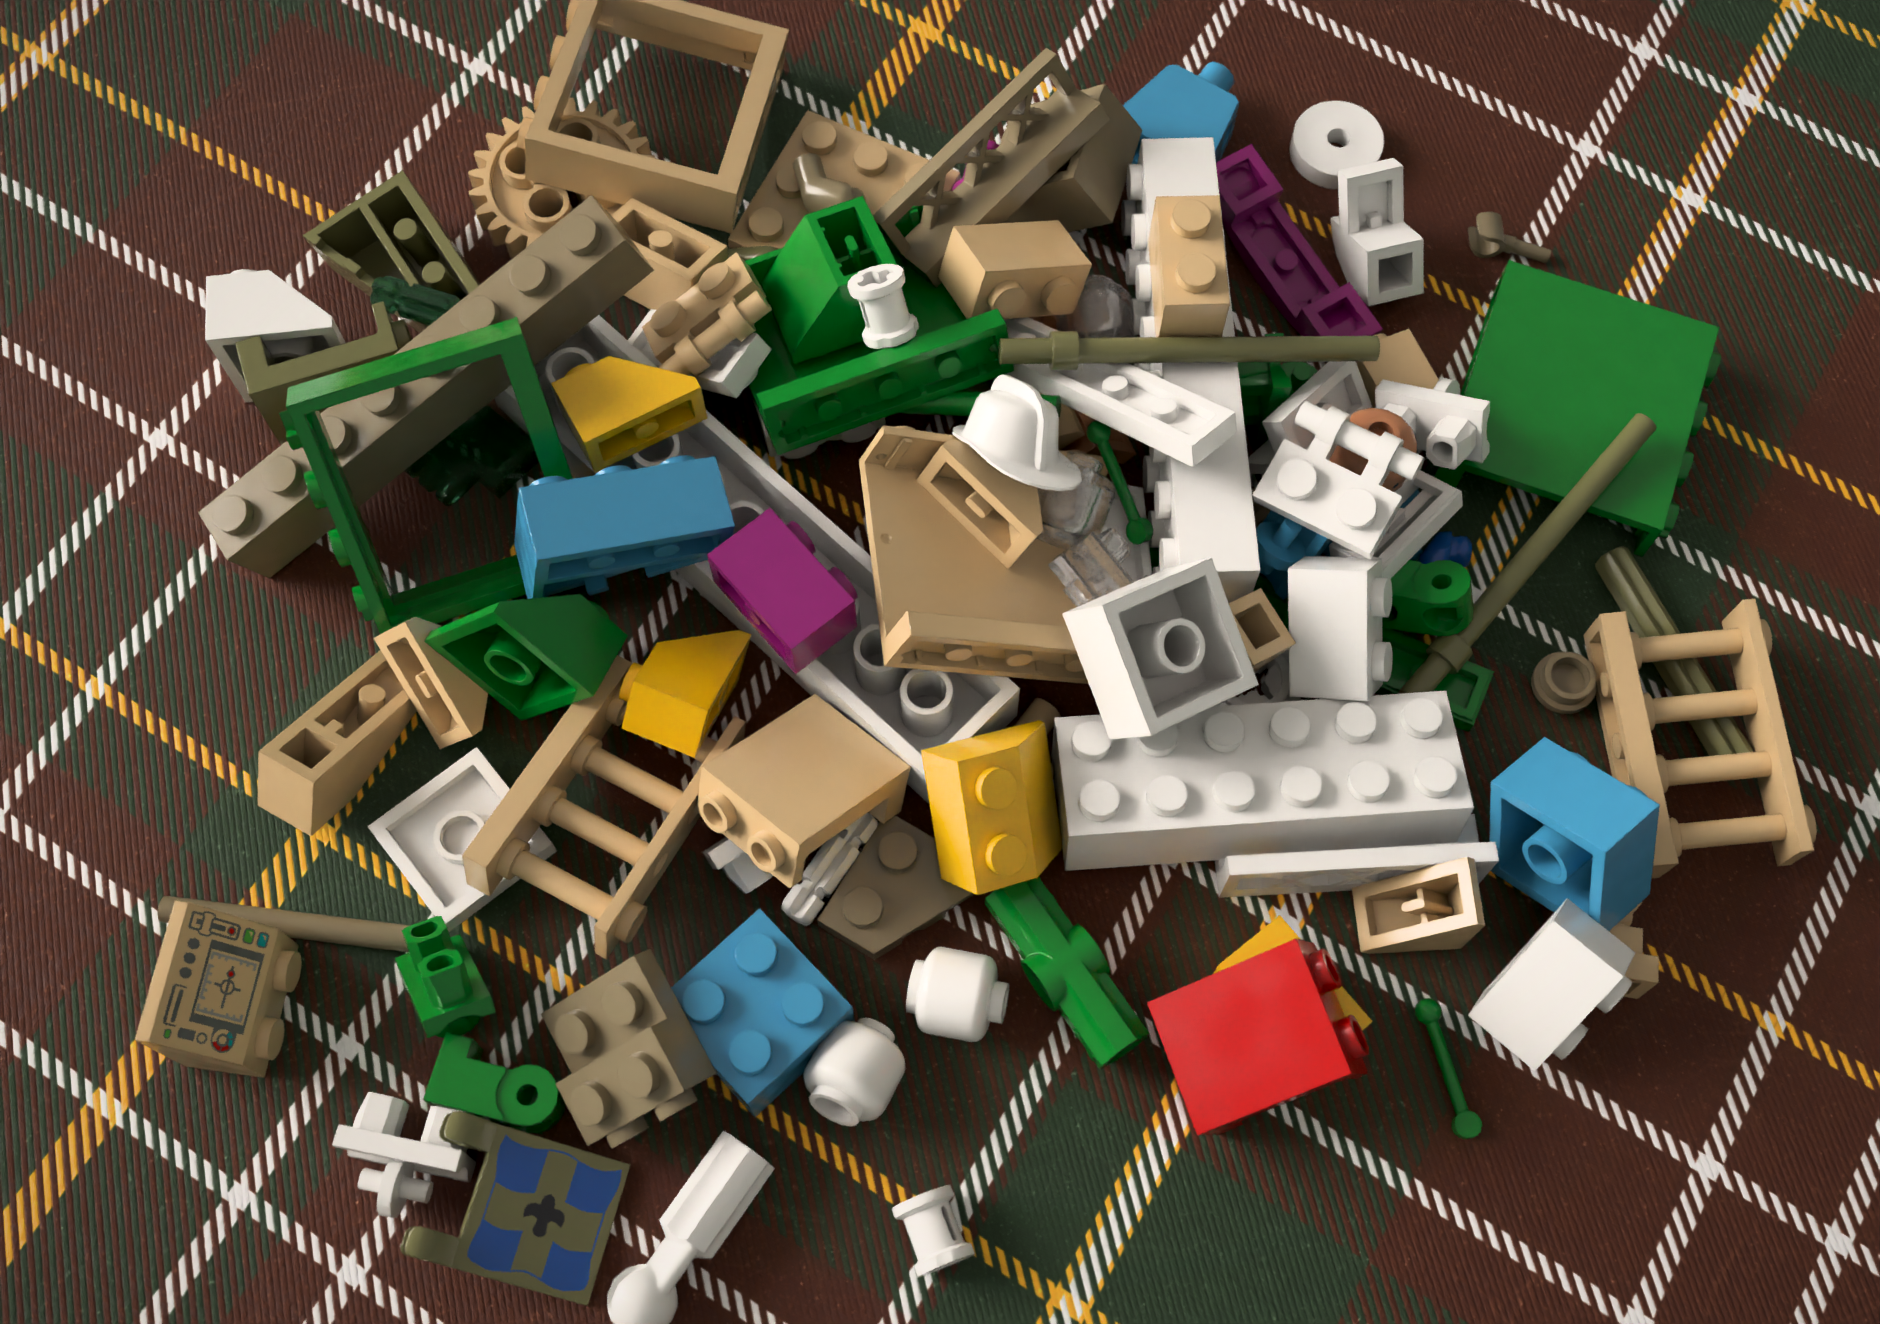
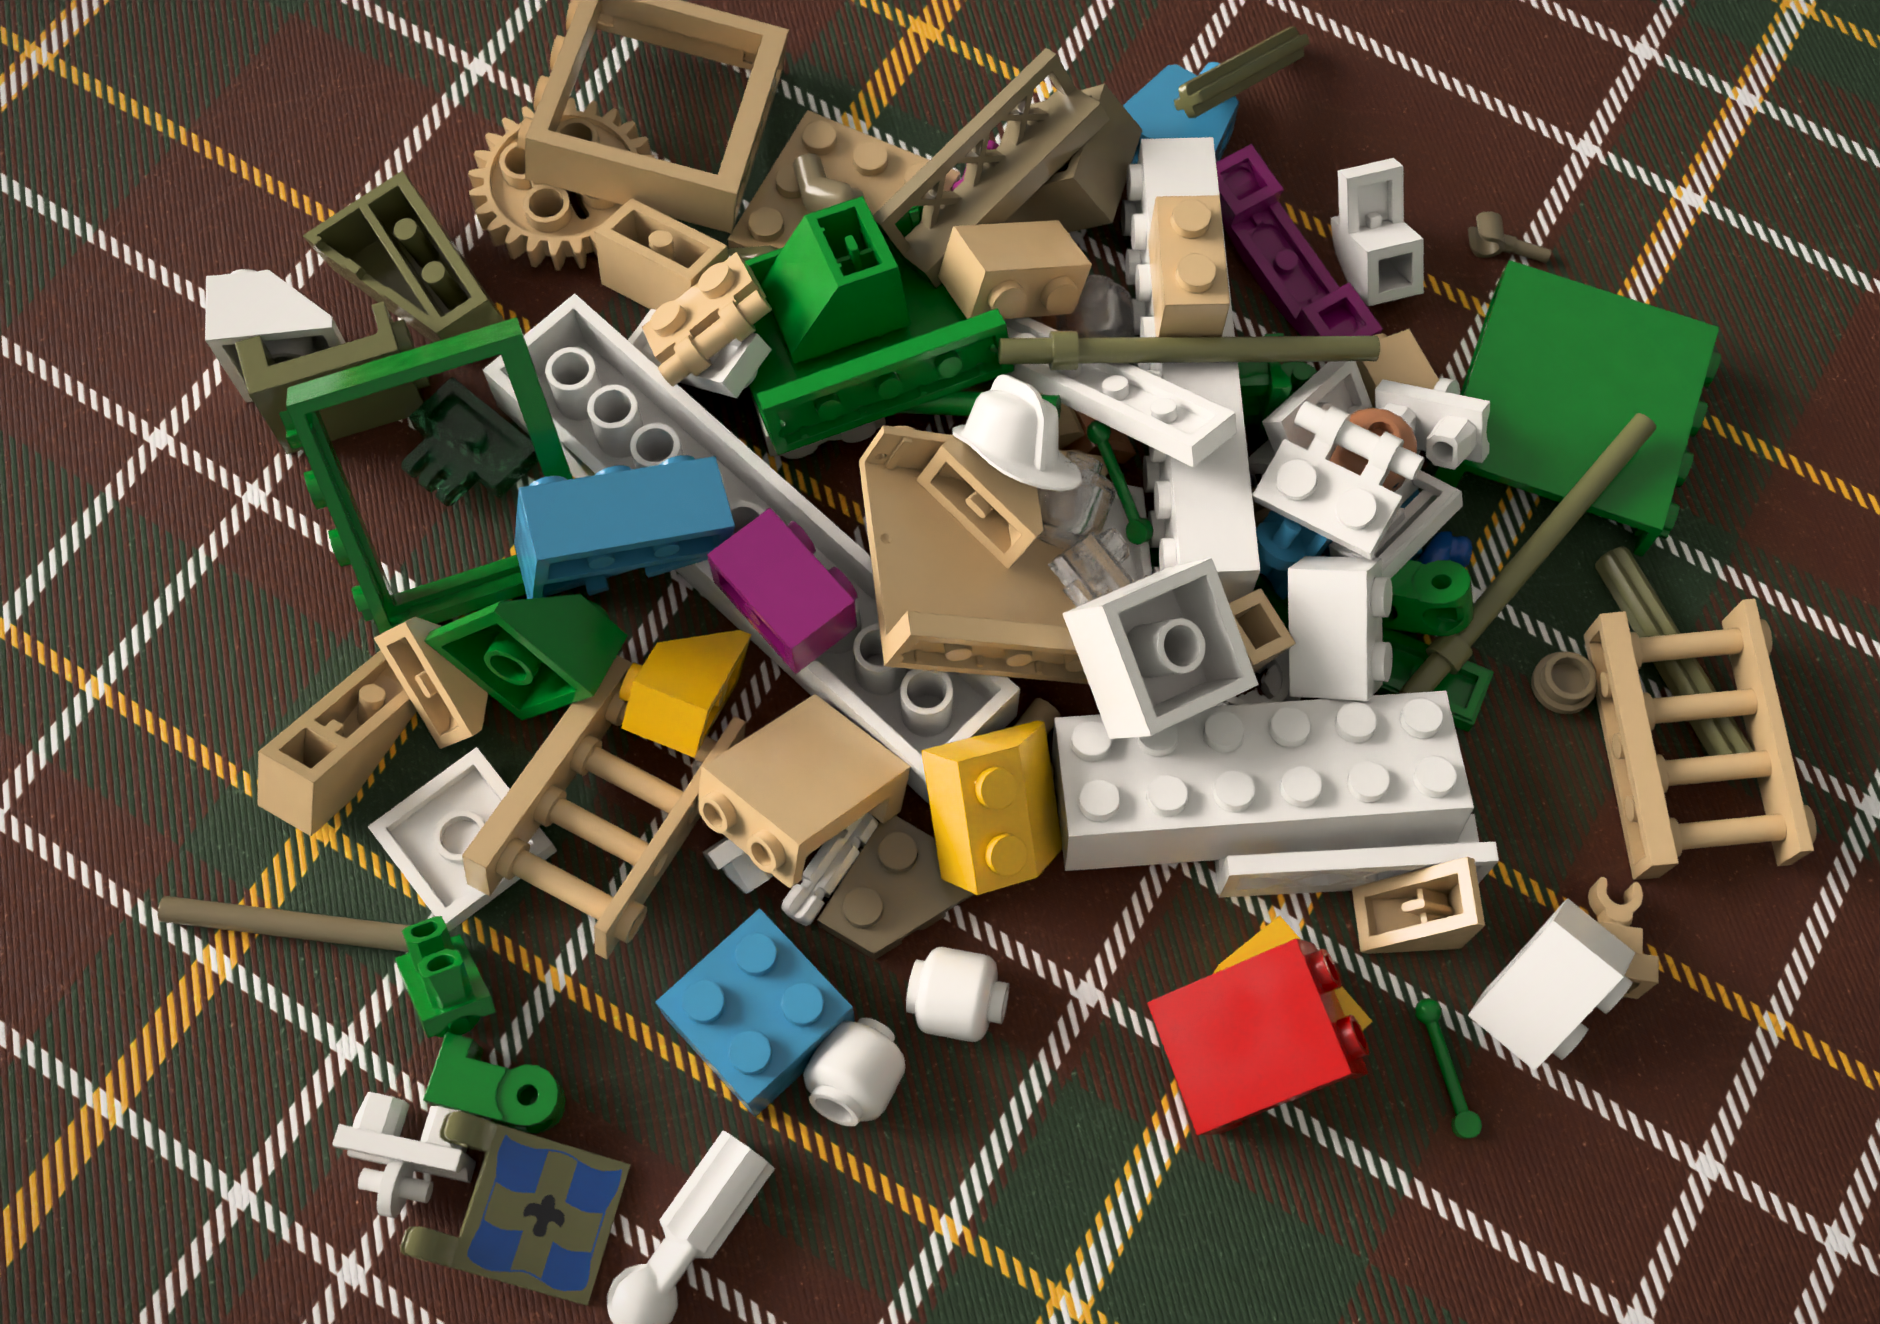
(219, 991): tan slope -> none
(411, 302): clear green axle -> none
(552, 291): dark tan brick -> none
(625, 407): yellow slope -> none
(626, 1051): dark tan plate -> none
(883, 306): white bush -> none
(933, 1230): white bush -> none
(1067, 970): green piece -> none
(1240, 72): none -> olive axle
(1337, 123): white piece -> none
(1573, 833): dark azure brick -> none

